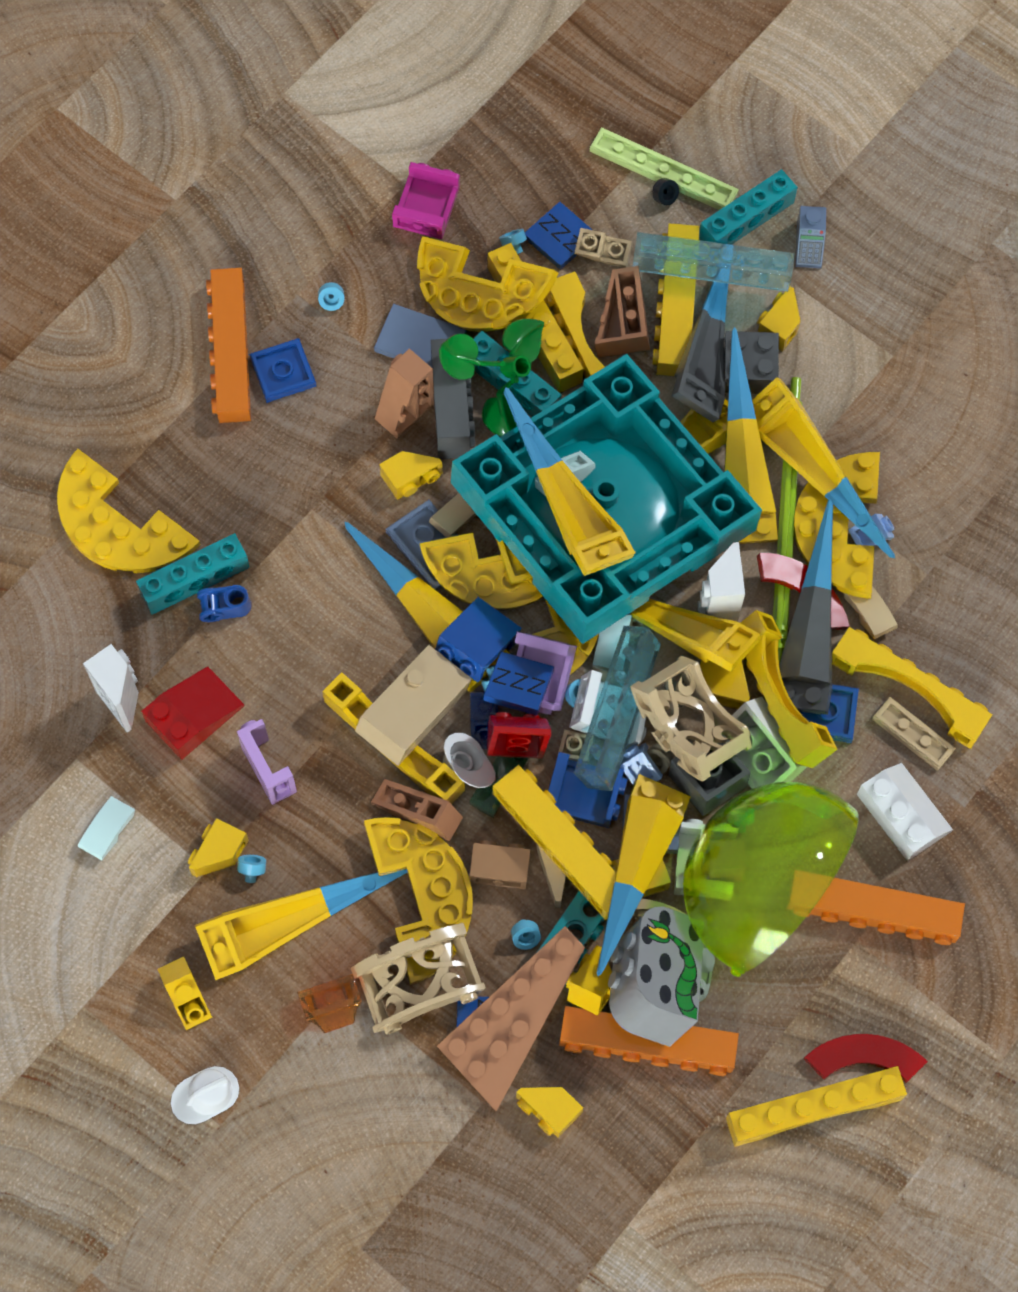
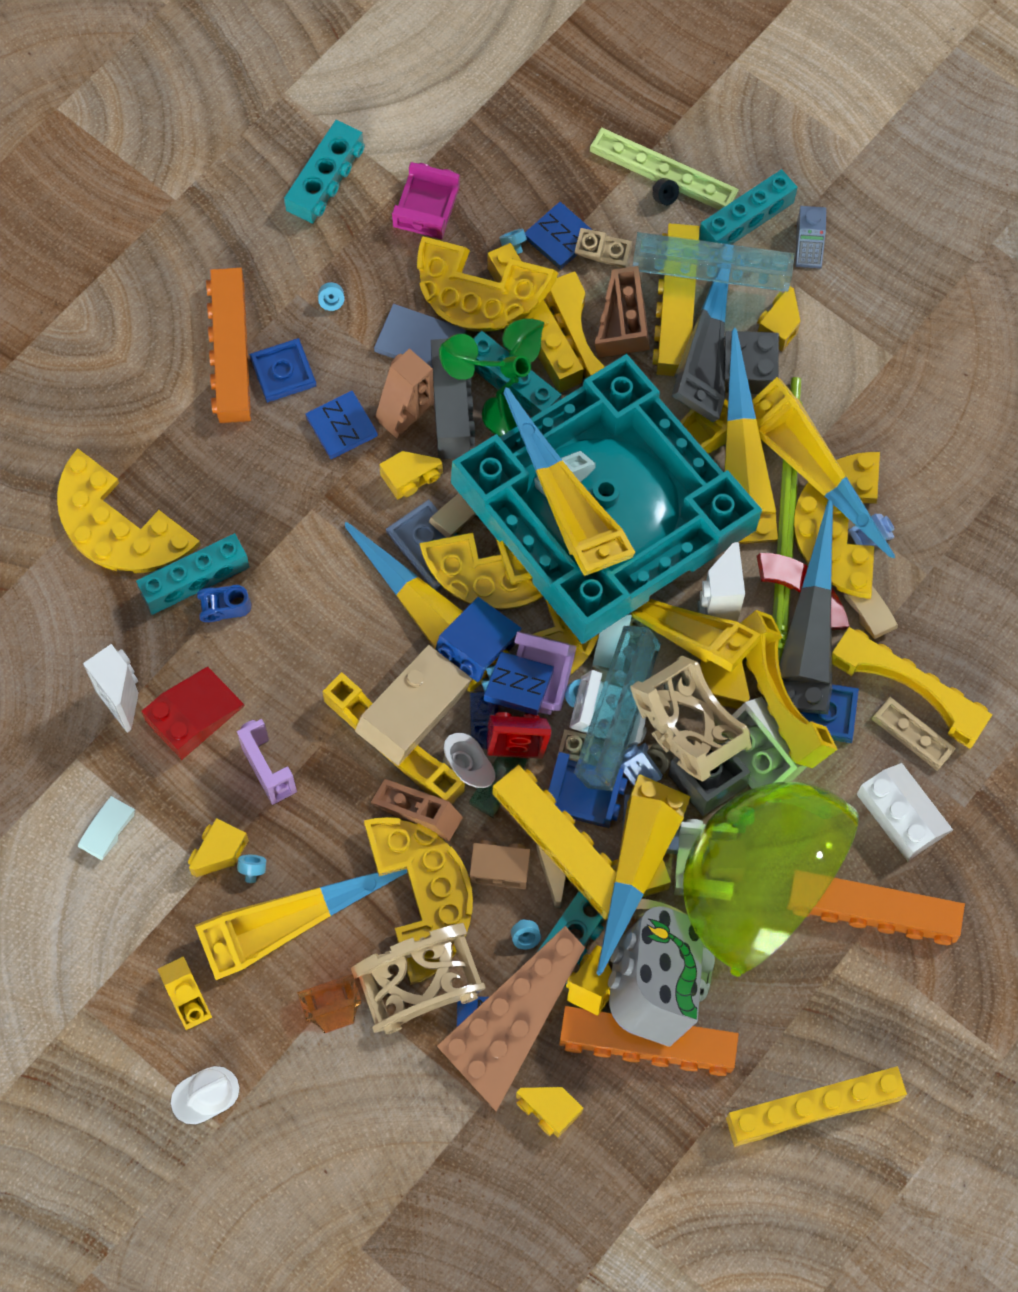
(337, 139): none -> teal brick
(341, 424): none -> blue tile
(865, 1049): red tile -> none

